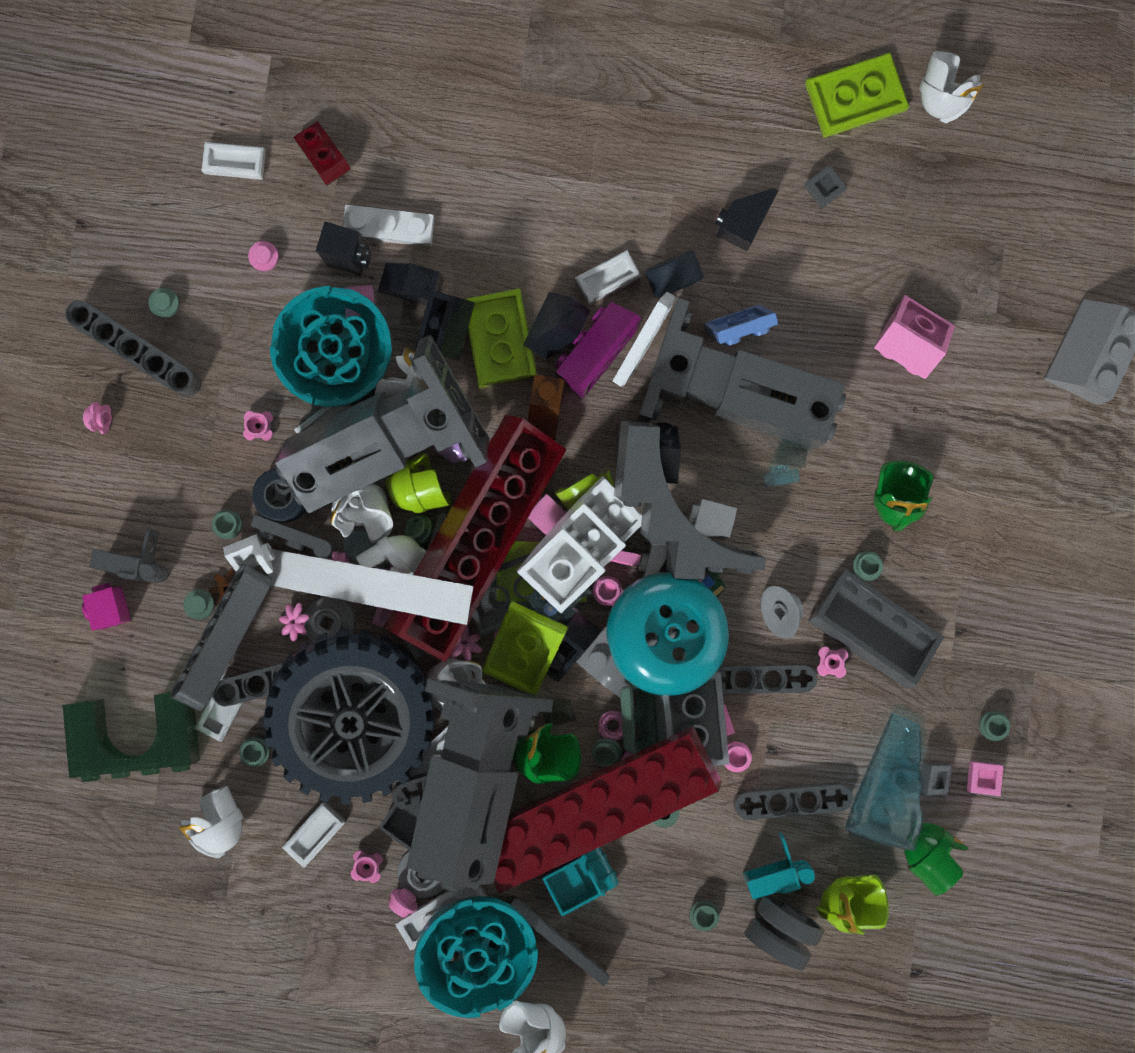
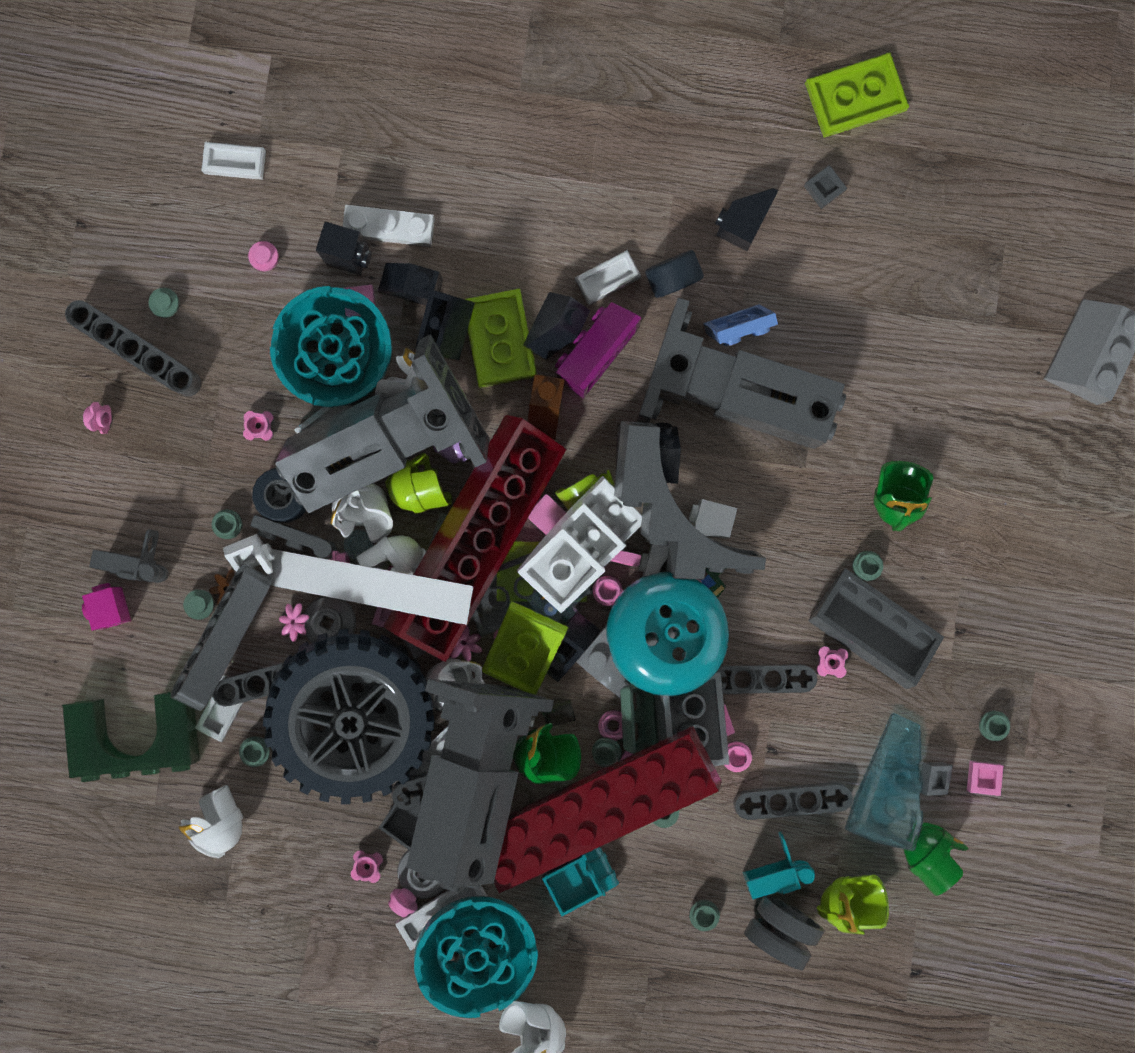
(314, 834): white tile -> none
(322, 153): dark red plate -> none
(420, 529): sand green plate -> none
(561, 942): dark grey tile -> none
(644, 339): white tile -> none
(781, 476): clear light blue plate -> none
(781, 611): light grey piece -> none
(915, 337): bright pink slope -> none
(940, 93): white helmet -> none

